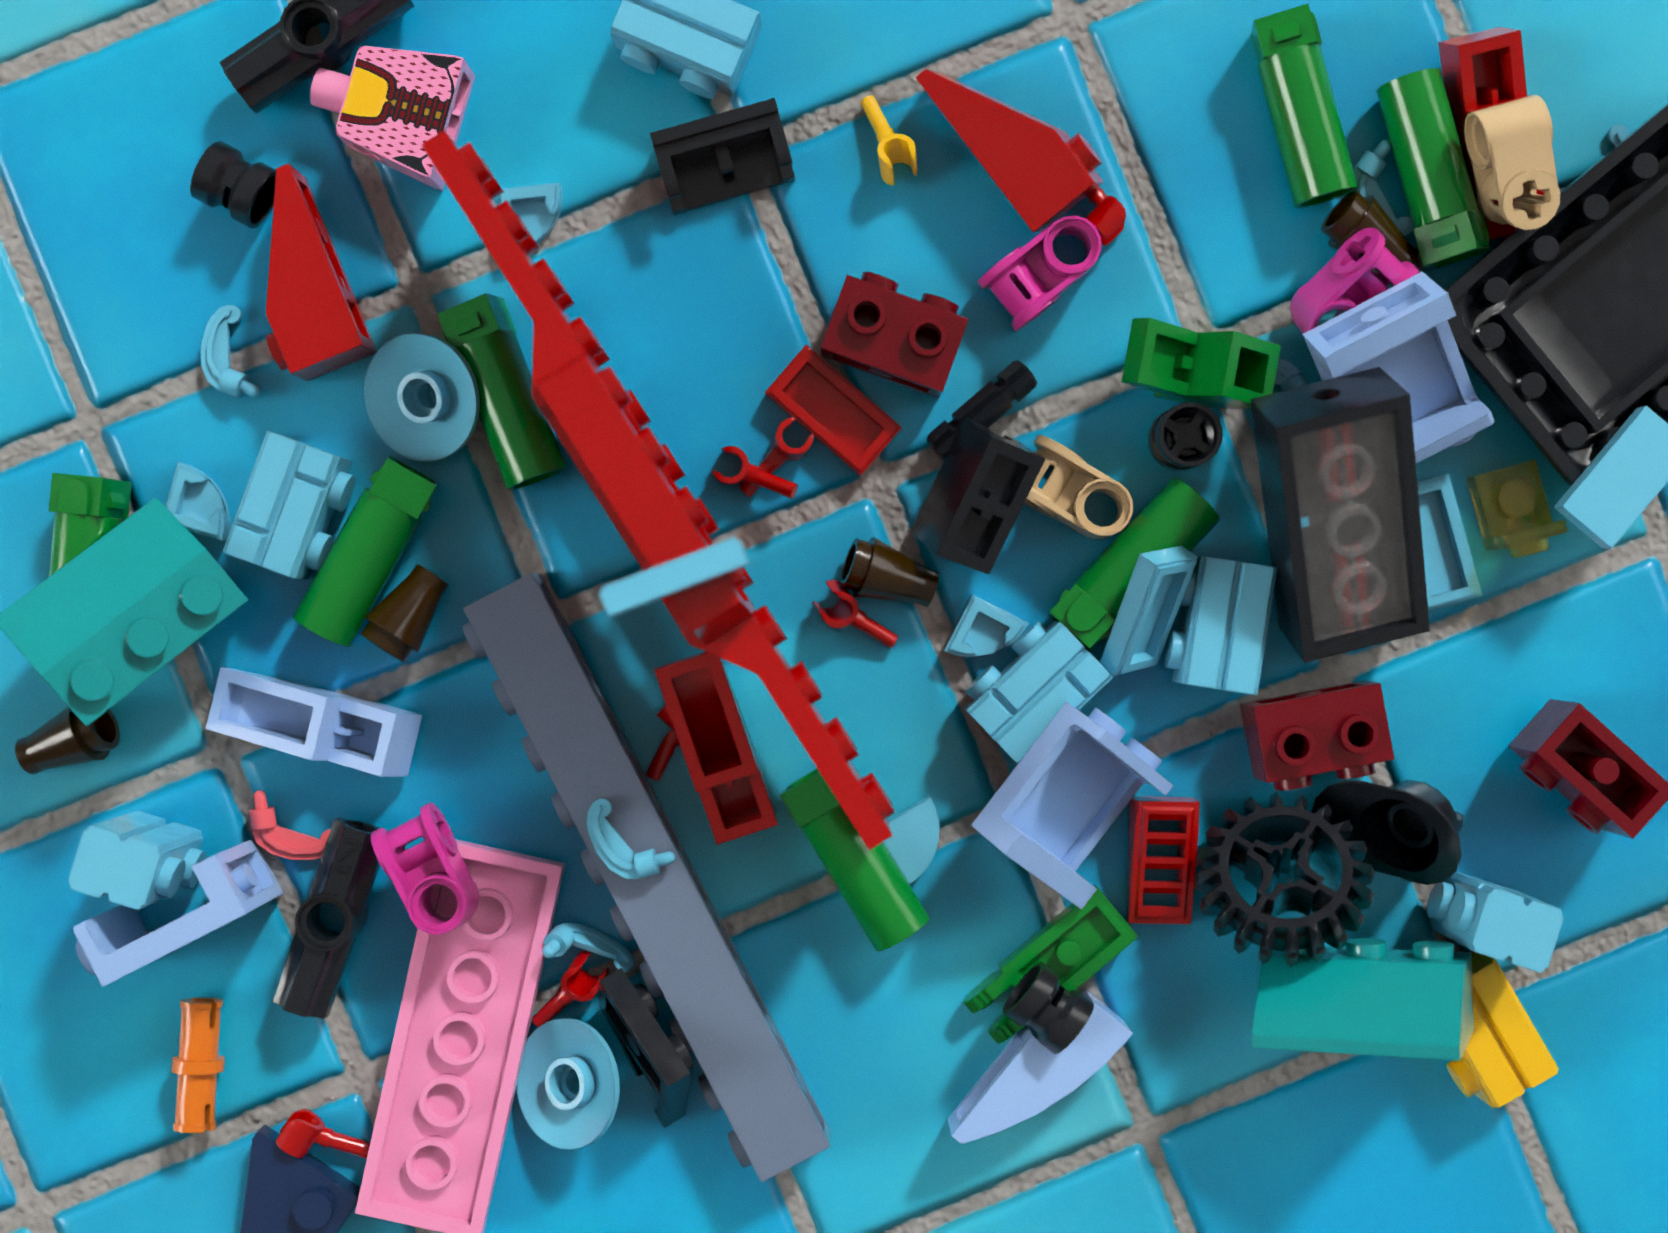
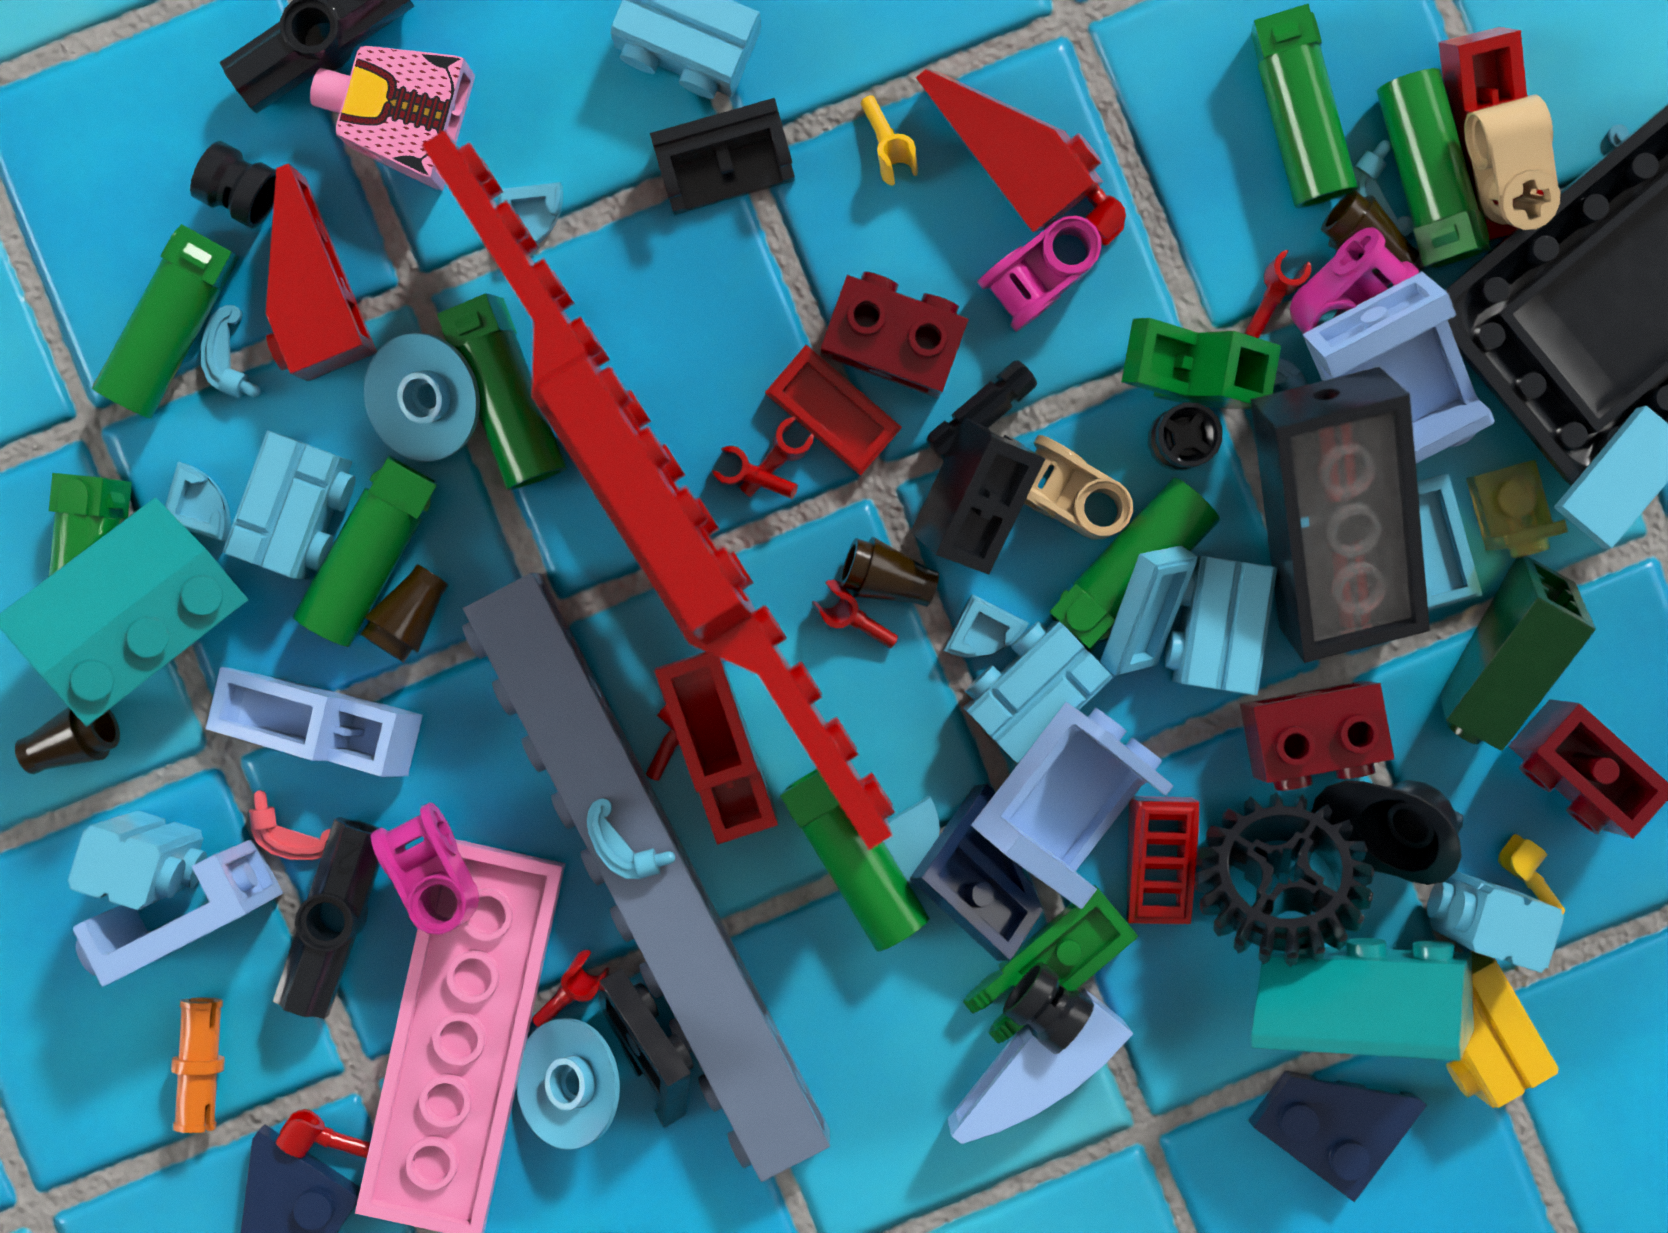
(165, 322): none -> green piece
(589, 939): medium azure piece -> none
(674, 576): medium azure tile -> none
(978, 882): none -> dark blue wing
(1277, 287): none -> red hand
(1336, 1126): none -> dark blue wing
(1515, 653): none -> dark green slope
(1522, 859): none -> yellow hand

